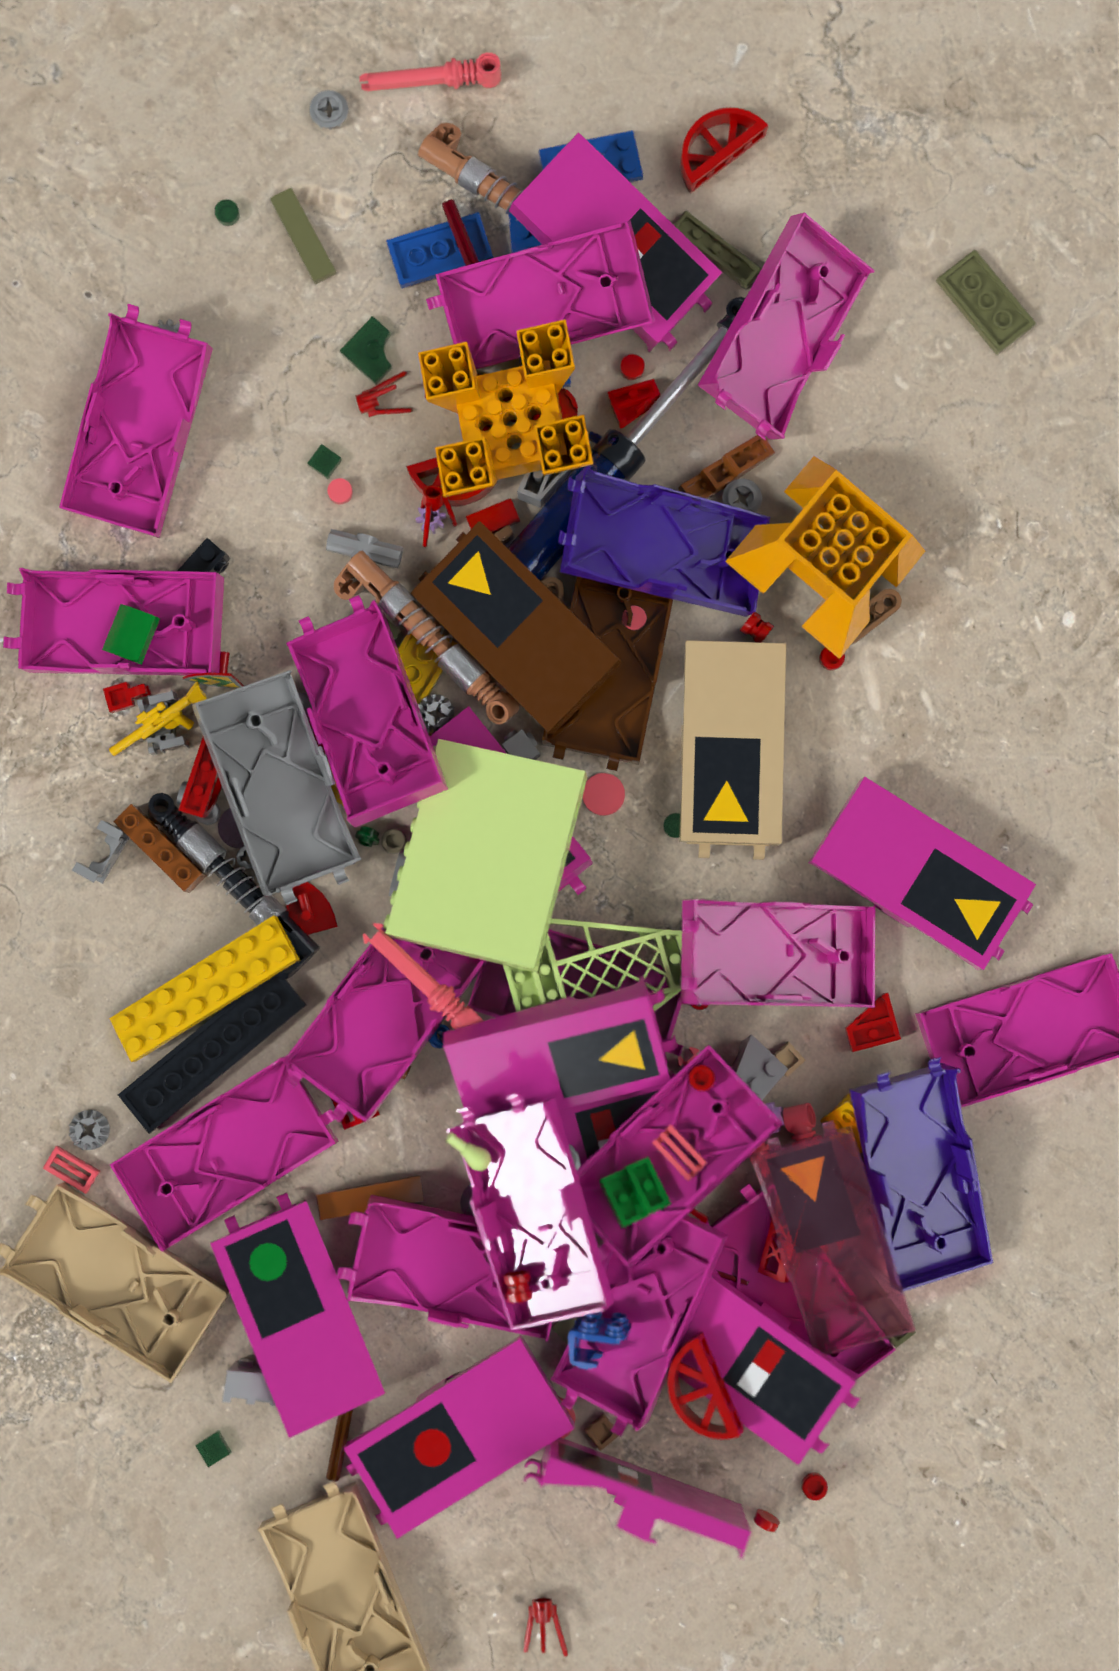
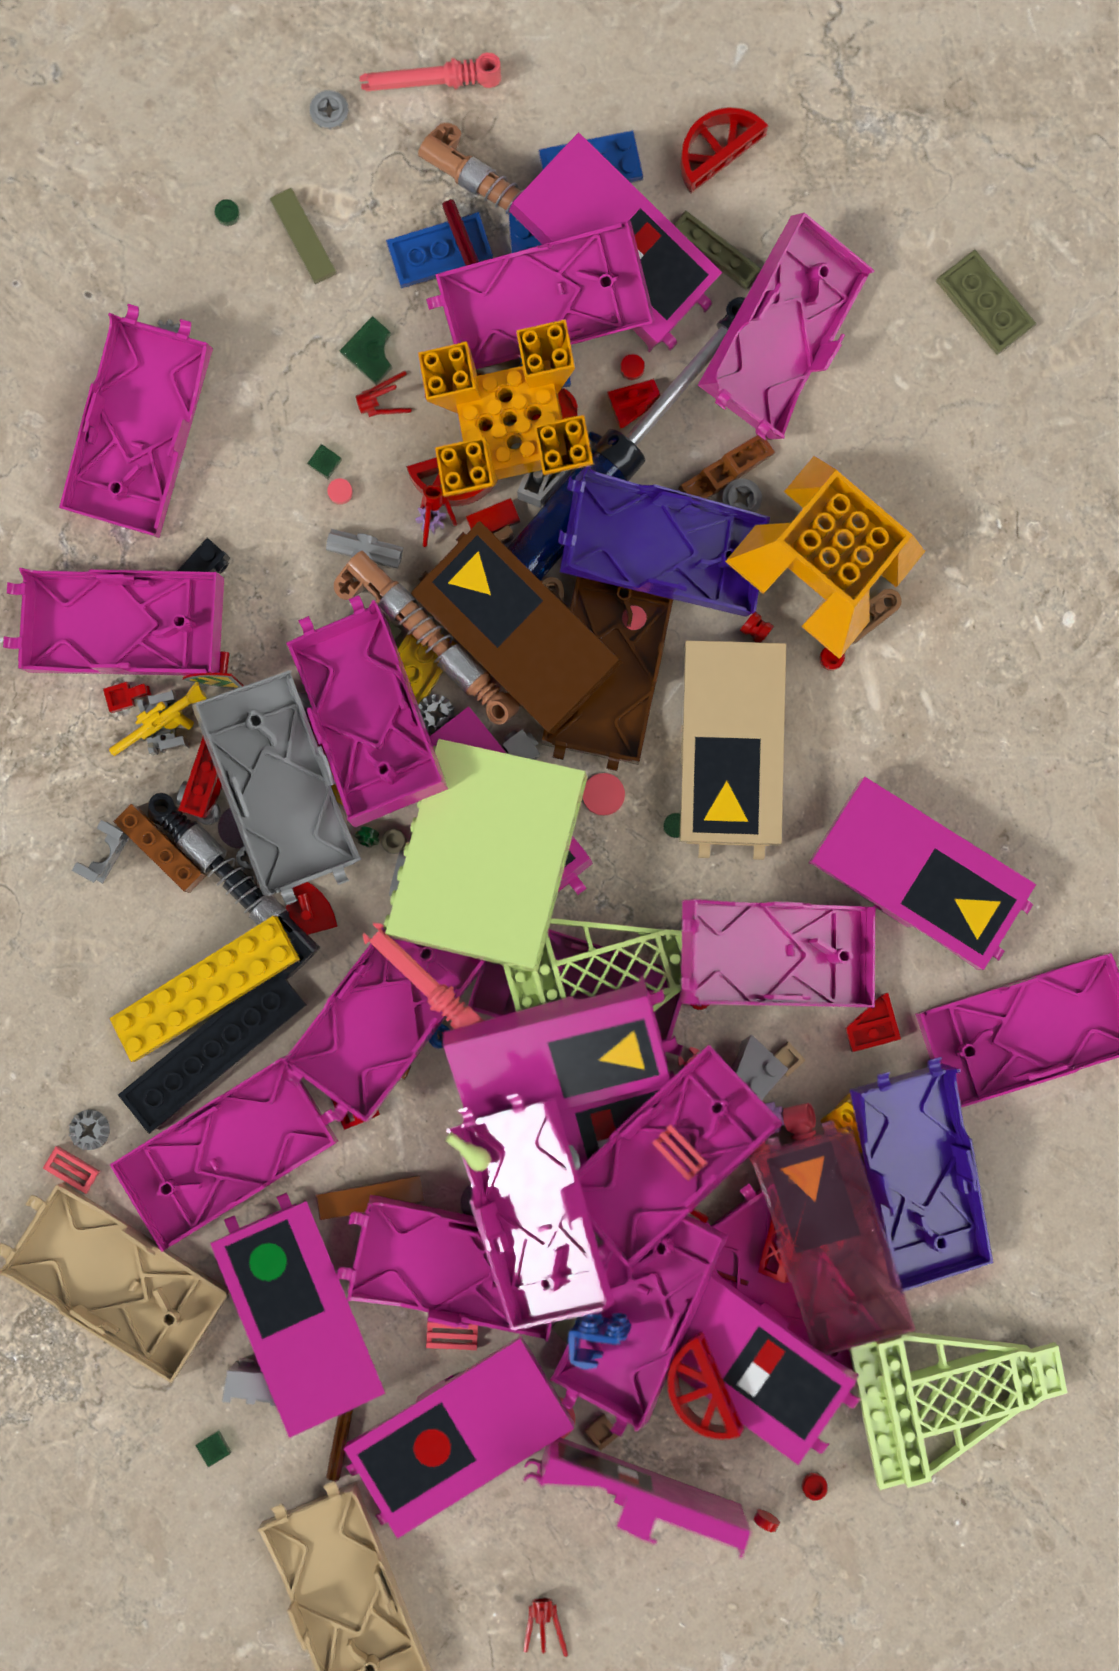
(131, 634): green slope -> none
(451, 1345): none -> coral tile
(518, 1286): red wheel -> none
(634, 1192): green slope -> none
(702, 1078): red tile -> none
(890, 1408): none -> yellowish green wing

